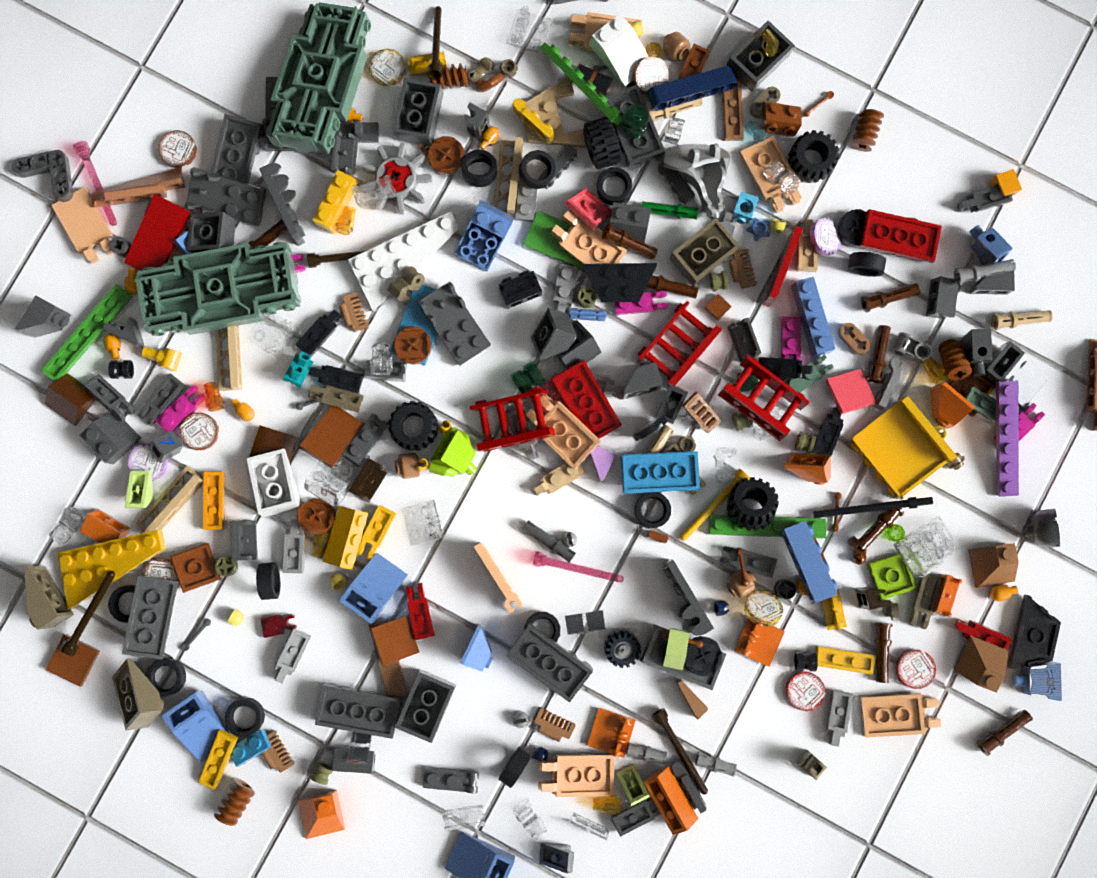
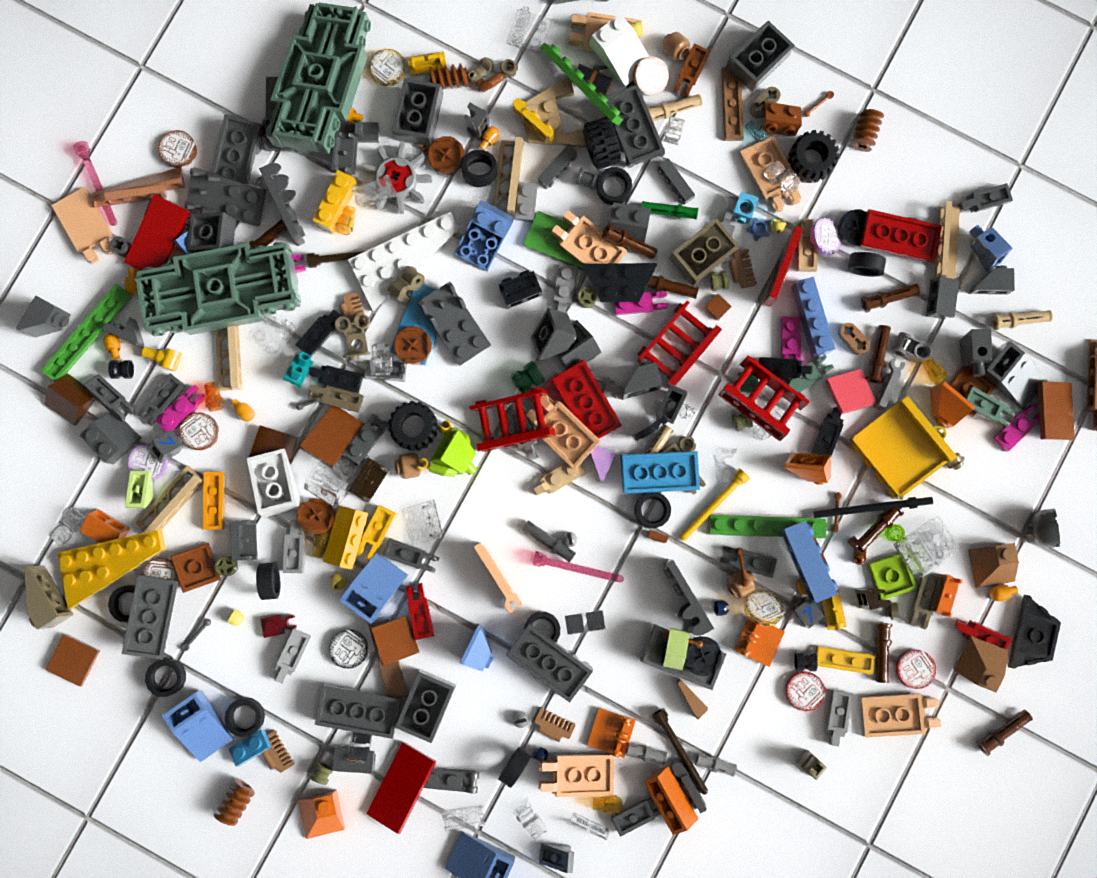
(50, 165): dark grey beam -> none
(71, 645): dark brown piece -> none
(136, 696): dark tan slope -> none
(217, 759): yellow tile -> none
(348, 648): none -> tile
(352, 332): none -> dark tan piece
(401, 787): none -> red tile
(408, 555): none -> dark grey hinge
(434, 70): dark brown piece -> none
(543, 157): black tyre -> none
(586, 178): none -> dark grey bush
(587, 314): medium blue axle -> none
(588, 208): coral tile -> none
(622, 648): black wheel -> none
(632, 784): yellowish green slope -> none
(635, 121): clear green wheel -> none
(654, 47): clear yellow plate -> none
(692, 88): dark blue beam -> none
(705, 170): light grey animal -> none
(709, 421): medium nougat slope -> none
(744, 339): dark grey hinge -> none
(754, 490): black tyre -> none
(772, 43): clear yellow arm -> none
(787, 591): black wheel -> none
(805, 442): olive wheel -> none
(806, 612): none -> dark grey brick
(948, 243): none -> tan fence
(954, 360): dark orange piece -> none
(976, 272): light grey pin -> none
(1007, 182): light orange panel -> none
(1007, 437): medium lavender plate -> none
(1040, 680): medium blue torso -> none
(1055, 411): none -> dark orange tile

